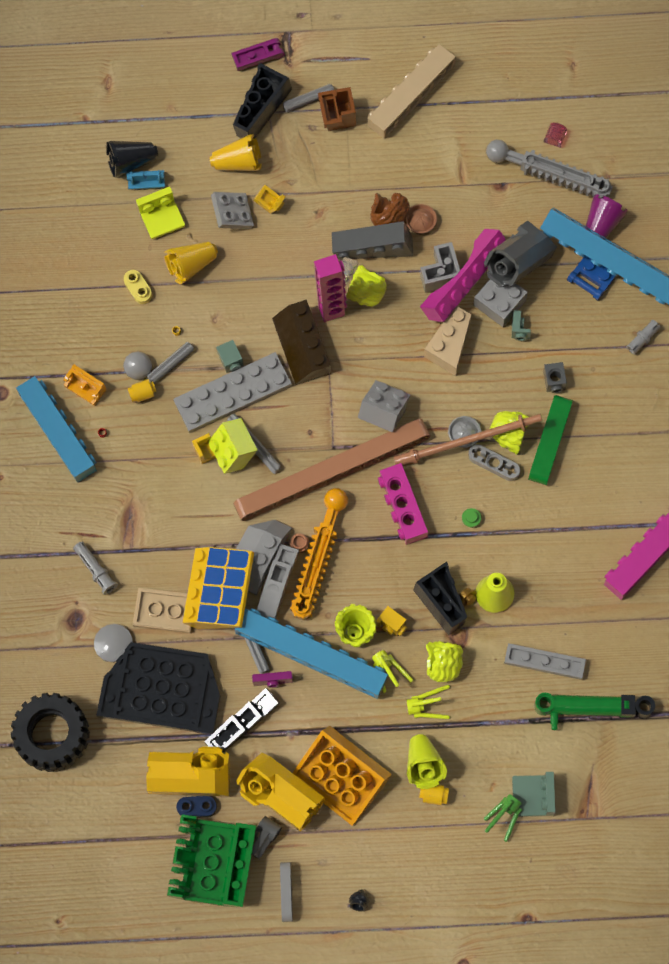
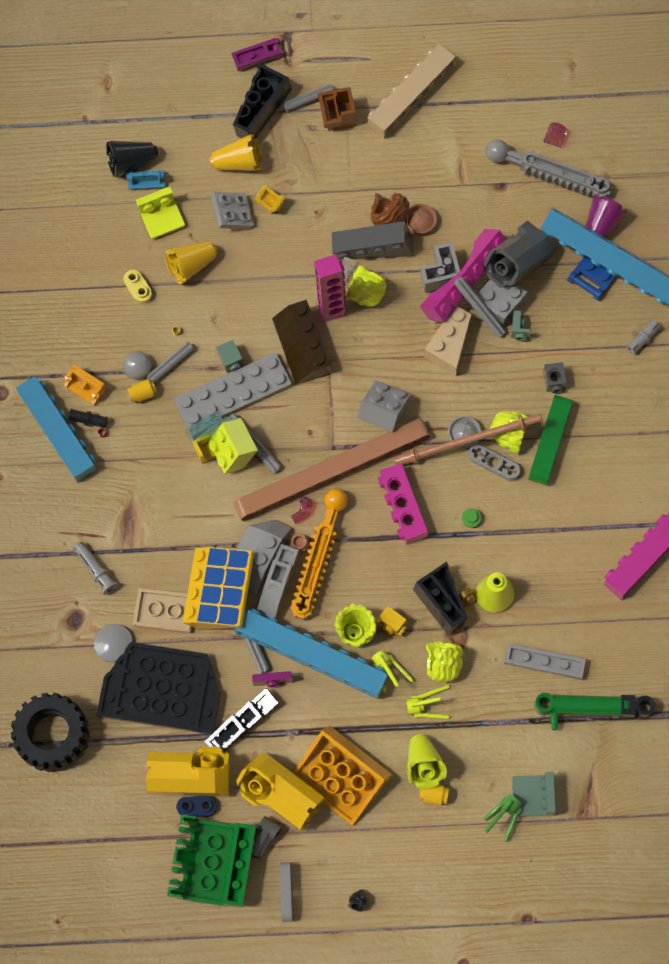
(88, 418): none -> black pin
(204, 426): none -> clear light blue plate
(305, 510): none -> clear pink arm
(479, 306): none -> light grey axle

